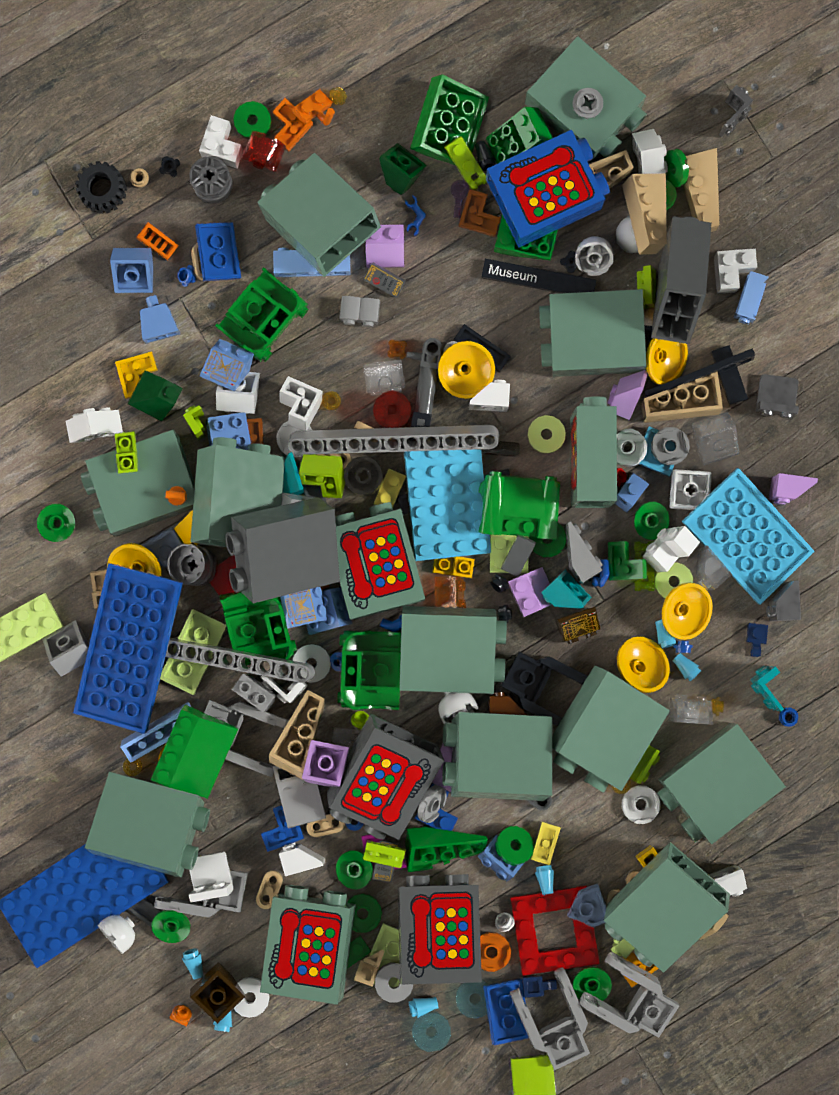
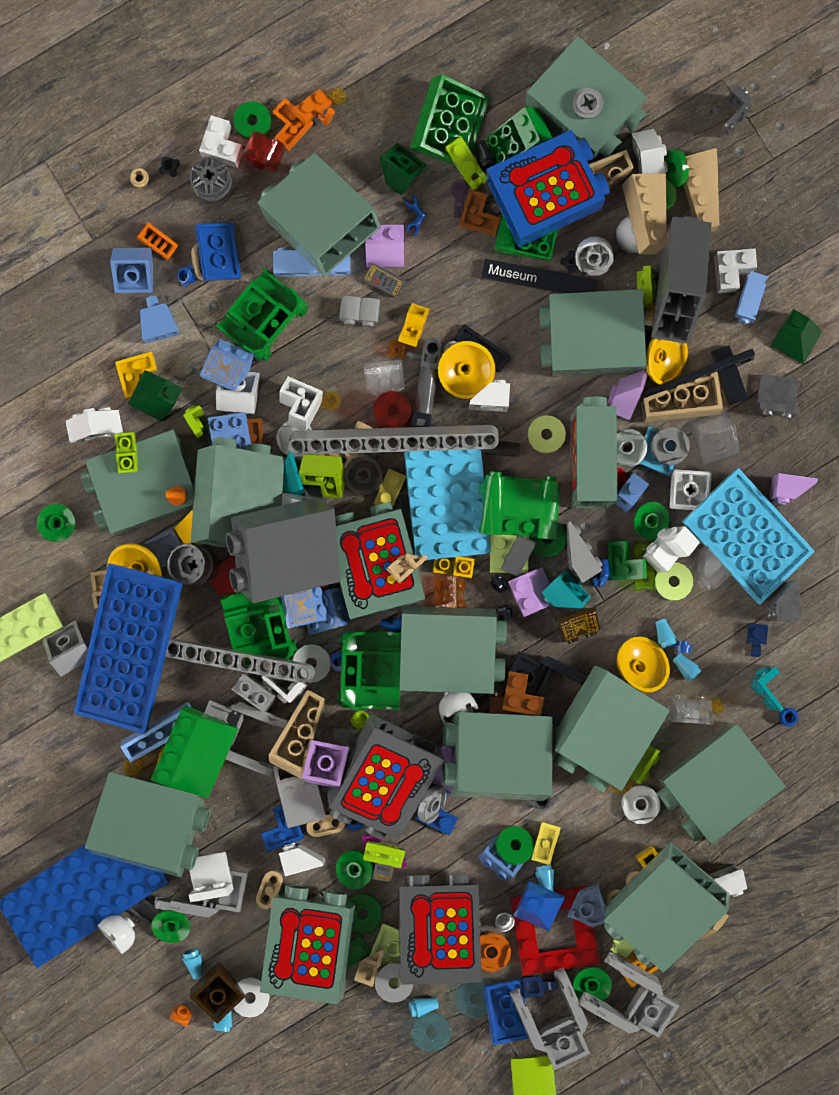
(92, 175): black tyre -> none
(197, 629): yellowish green plate -> none
(405, 566): none -> tan slope
(414, 325): none -> yellow slope
(432, 846): green wedge -> none
(515, 698): none -> dark orange plate
(538, 906): none -> blue slope
(693, 614): yellow dish -> none
(796, 336): none -> dark green slope

